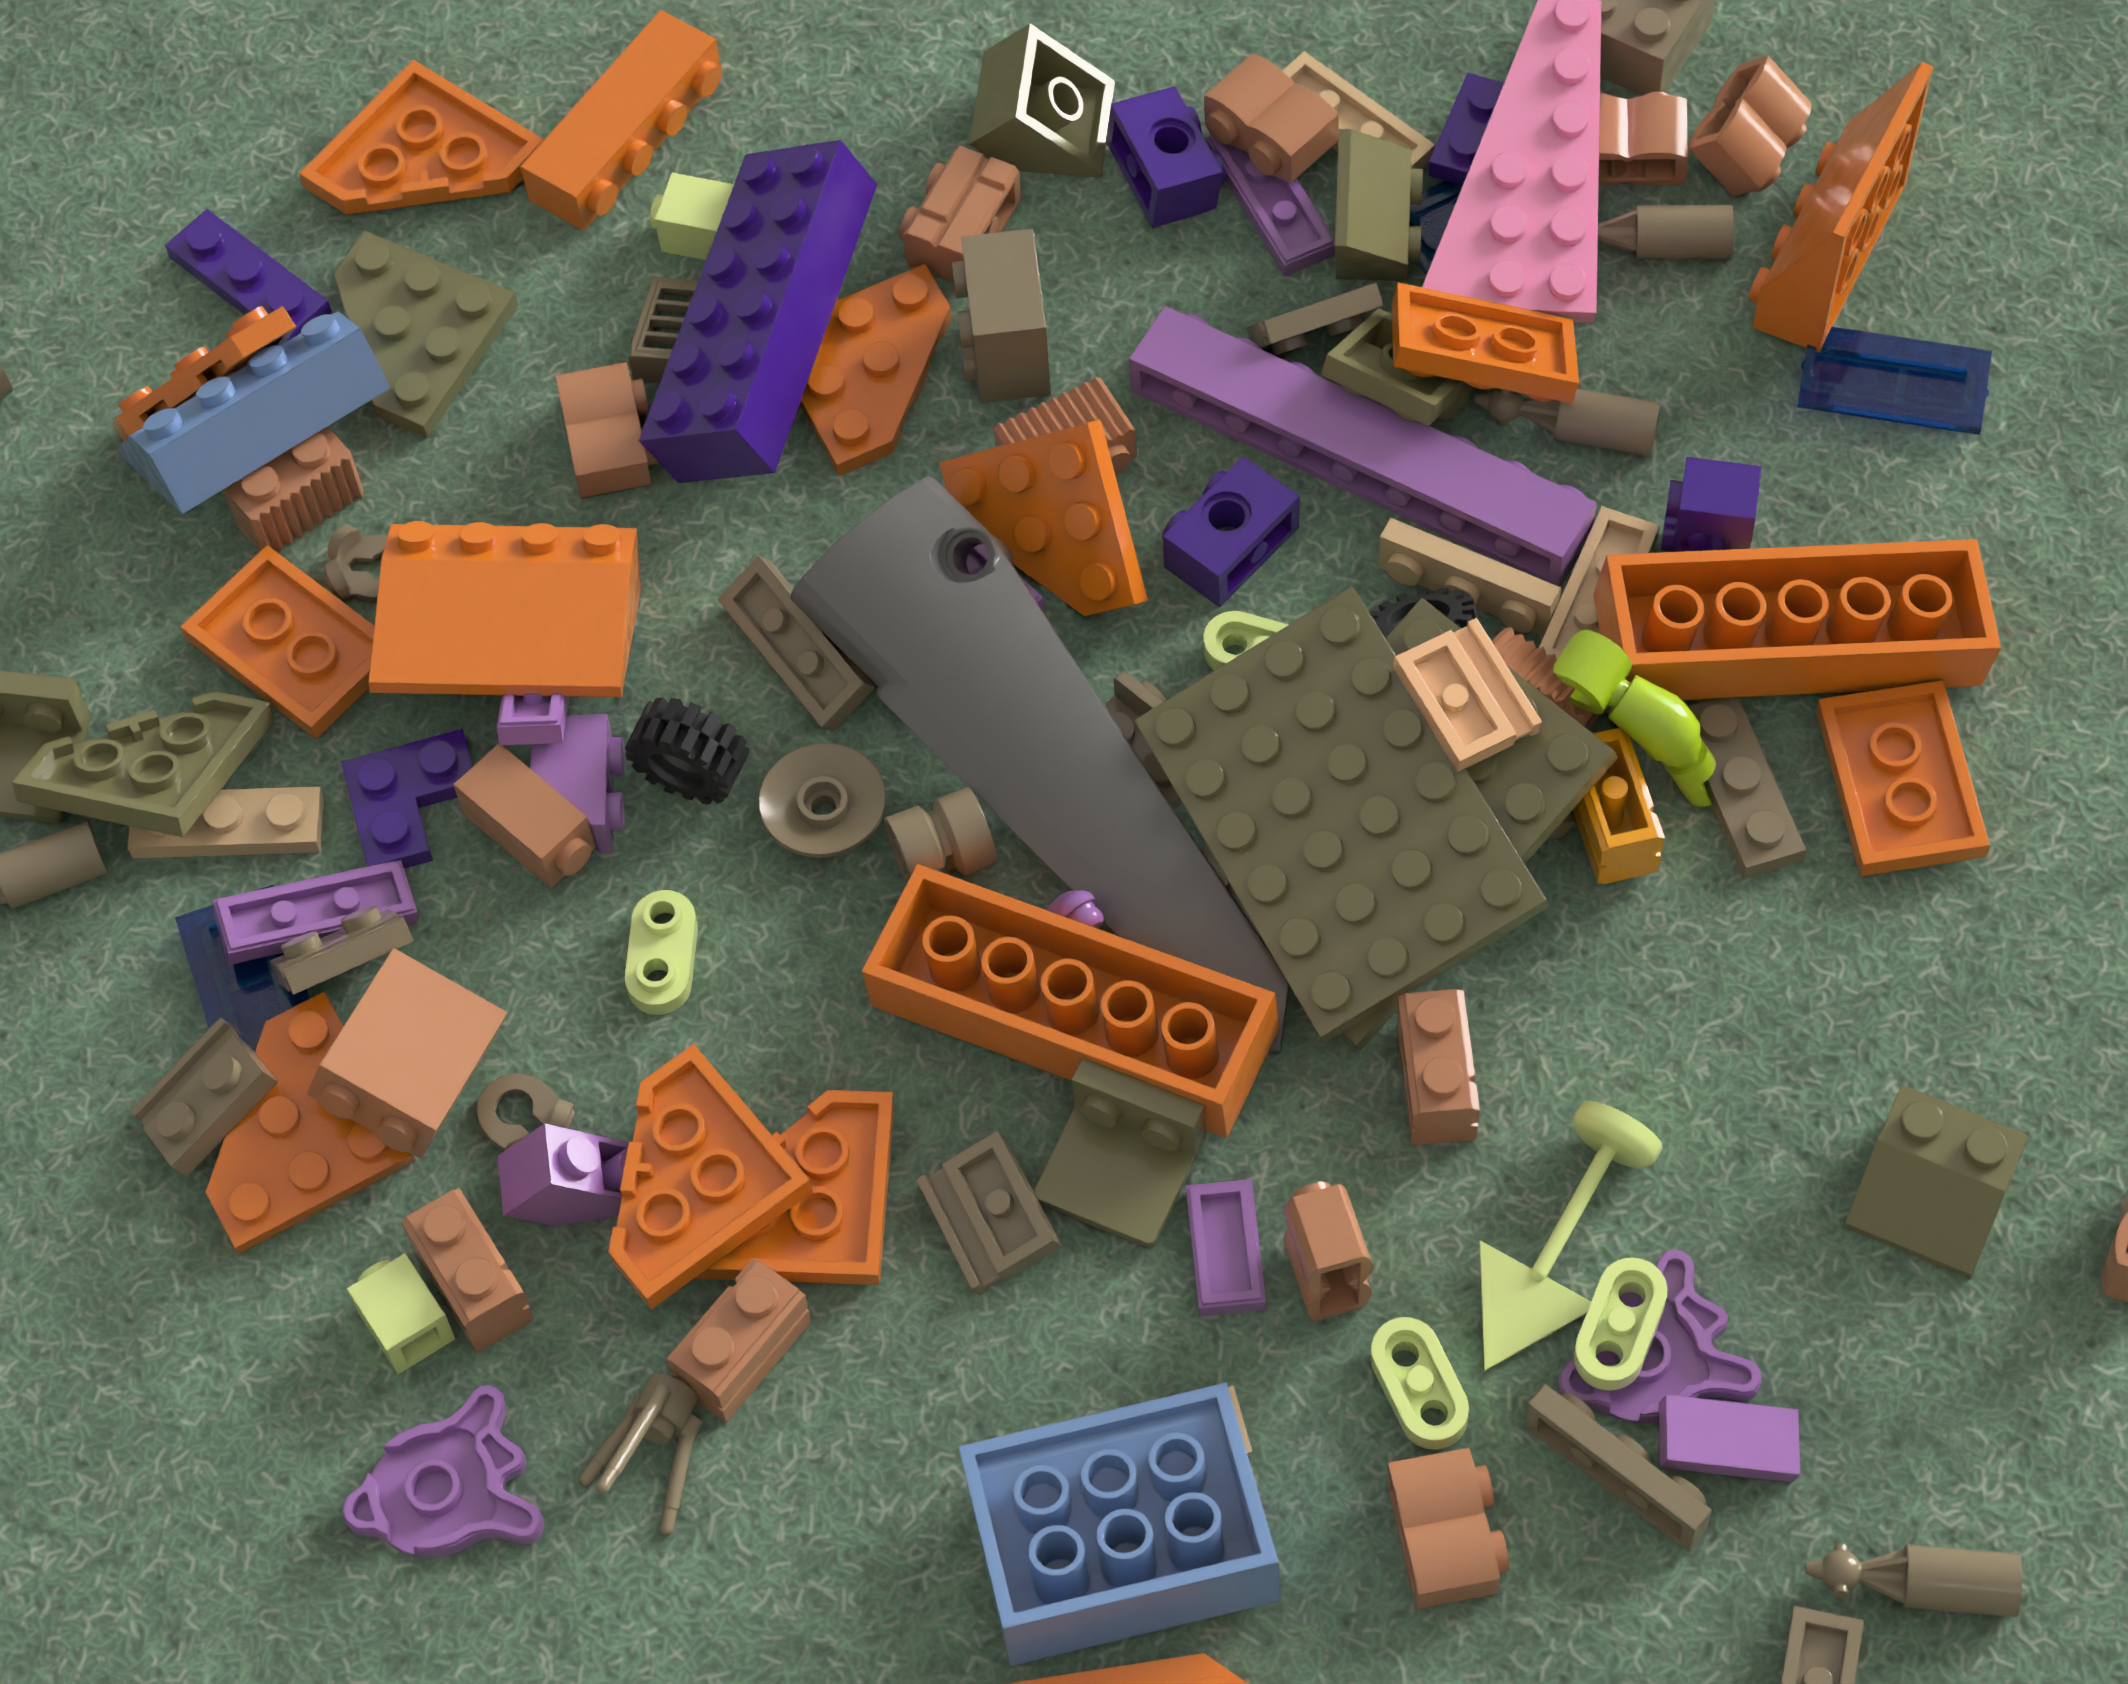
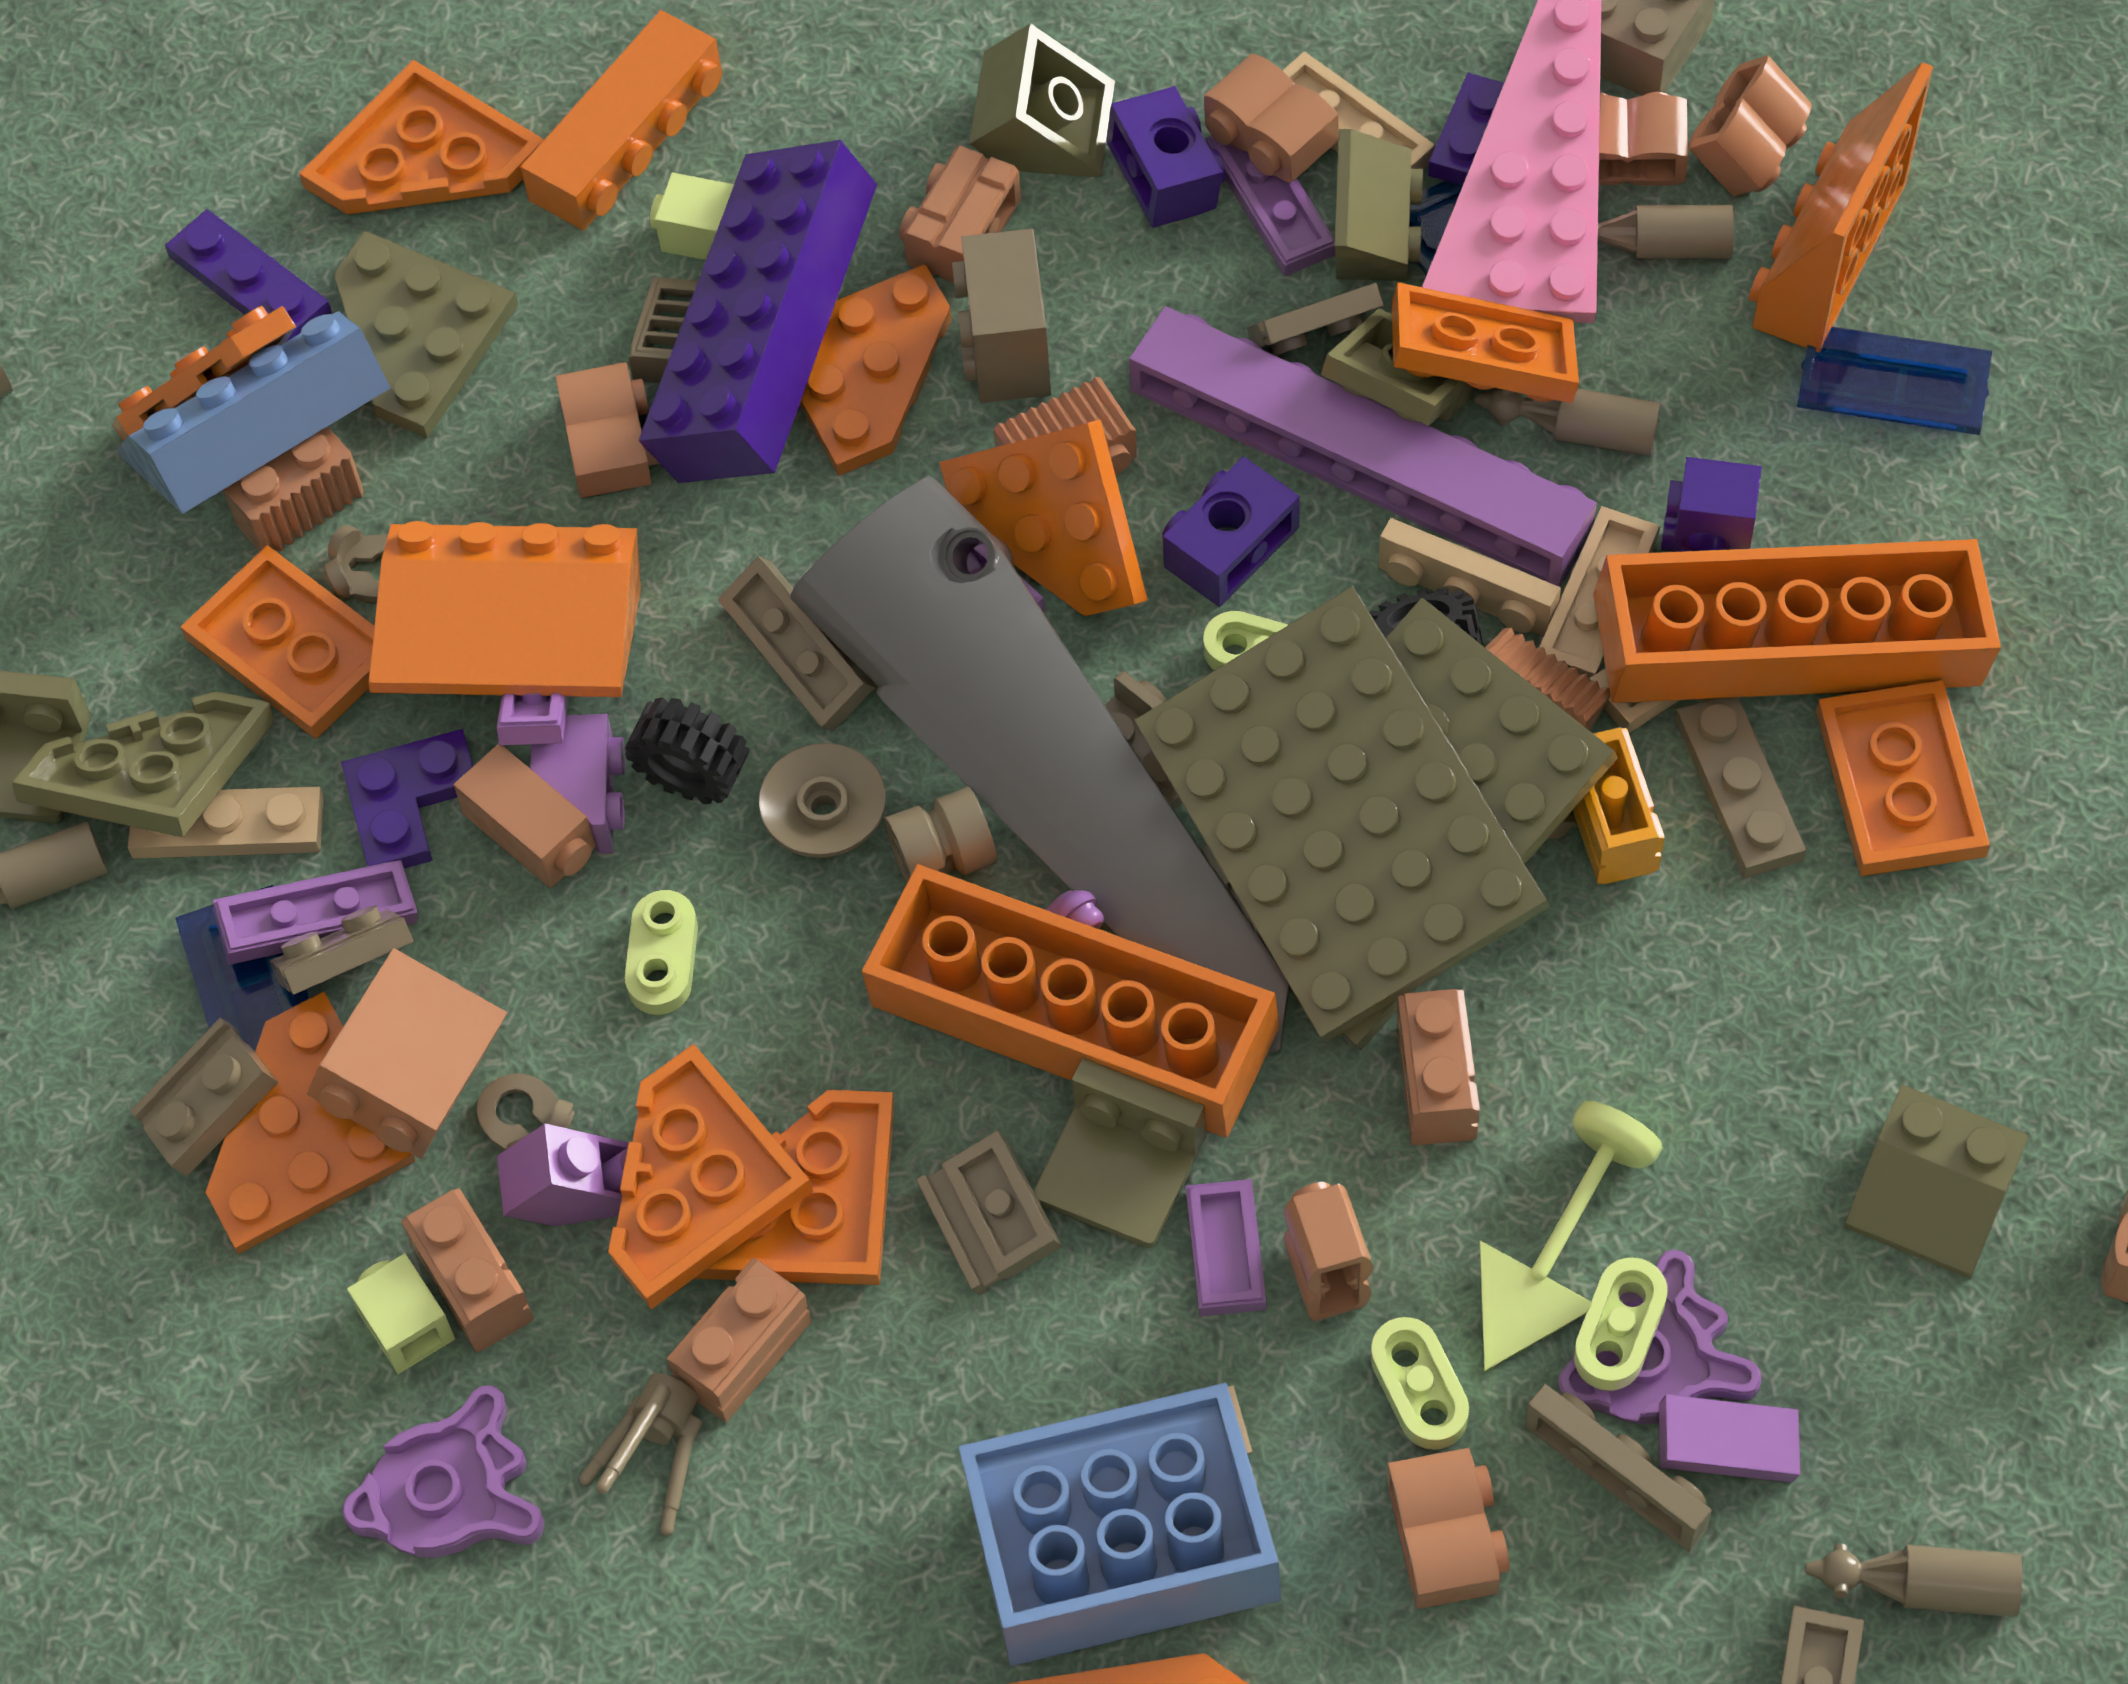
(1466, 694): light nougat plate -> none
(1639, 708): lime piece -> none

